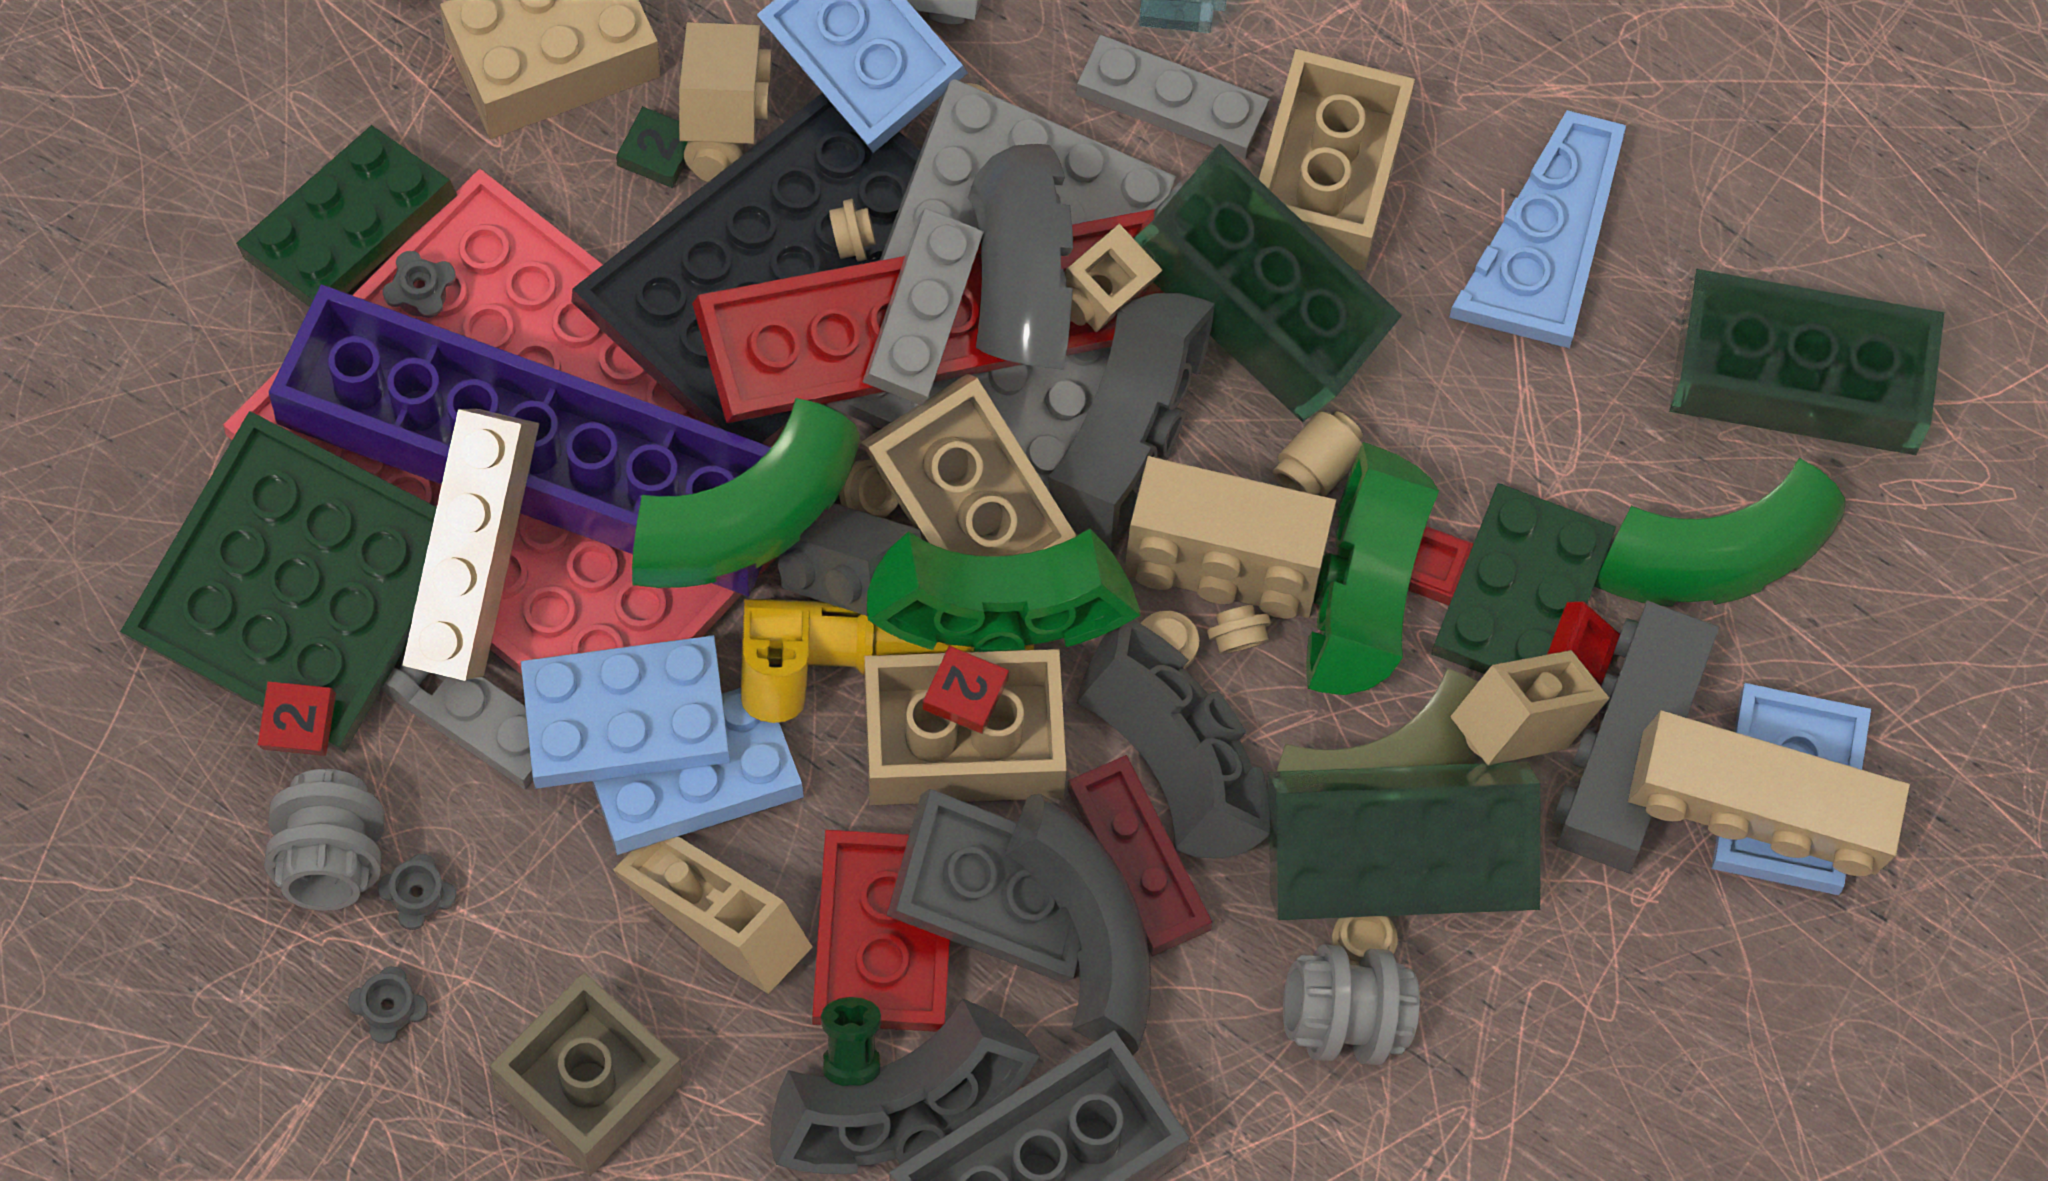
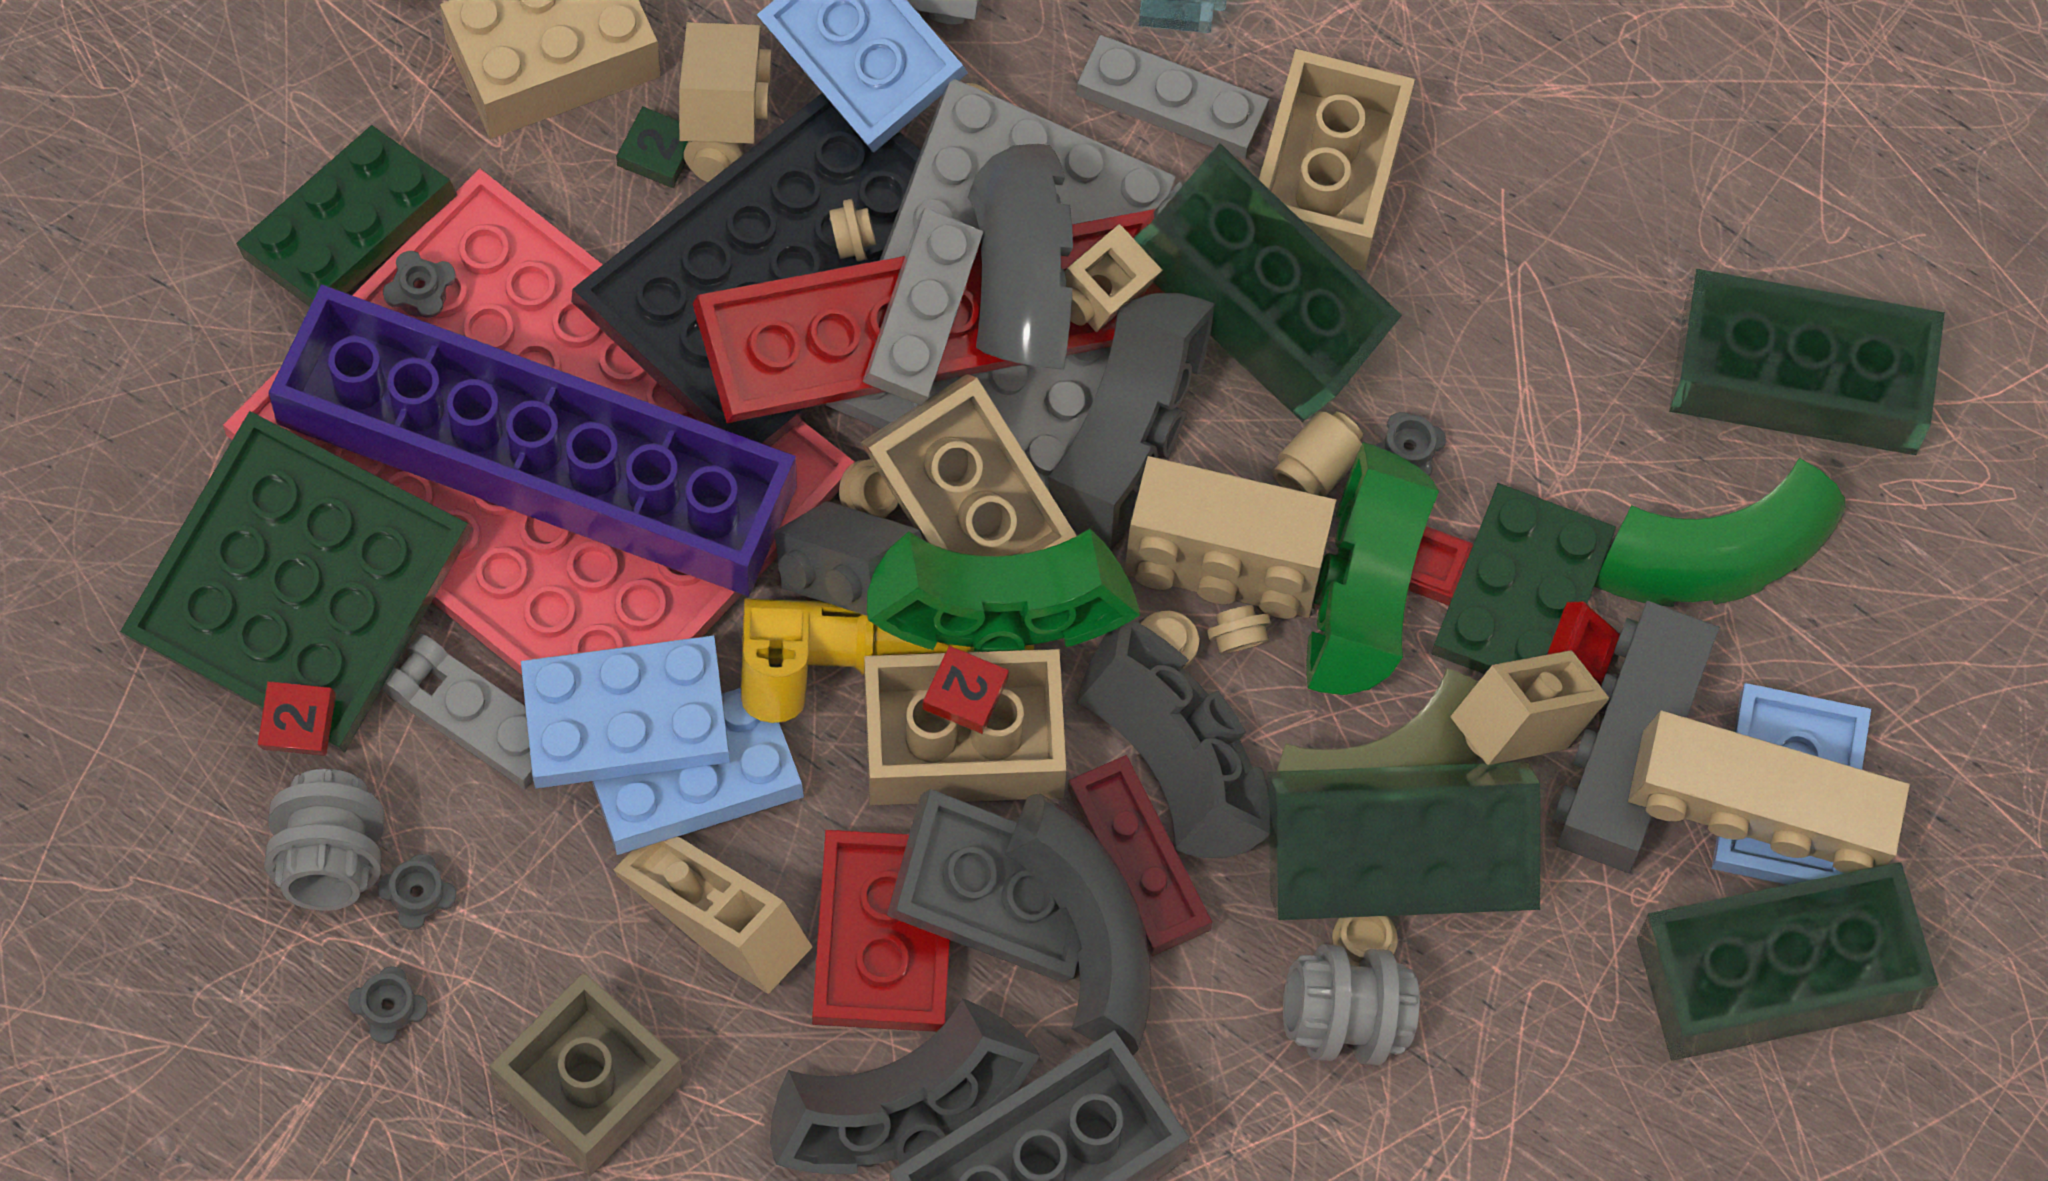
(470, 544): brick -> none
(752, 516): green brick -> none
(851, 1041): dark green bush -> none
(1420, 432): none -> dark grey plate
(1544, 250): light blue wing -> none
(1786, 961): none -> clear green brick

